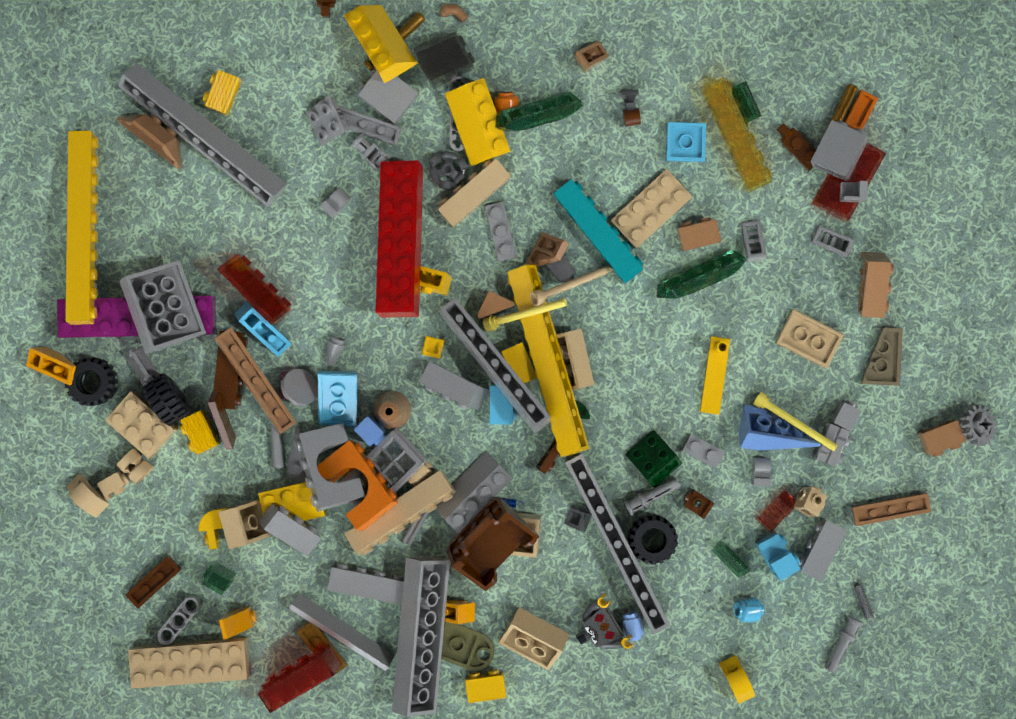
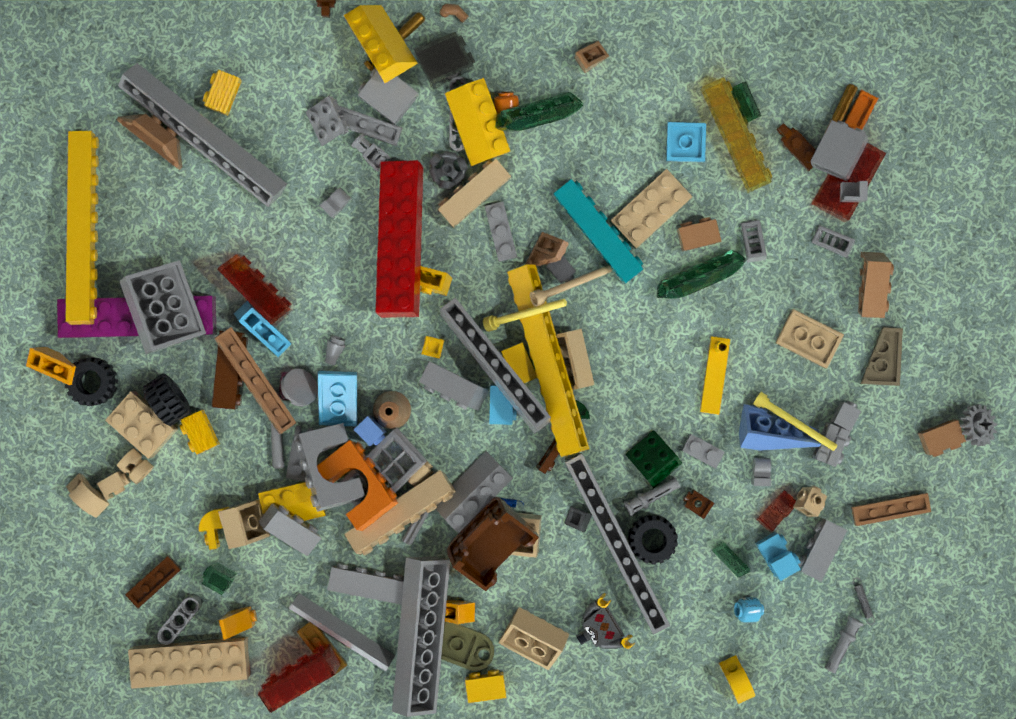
(142, 365): light grey hinge -> none
(222, 420): tile -> none
(494, 303): medium nougat slope -> none
(631, 114): leg -> none
(632, 625): light blue brick -> none

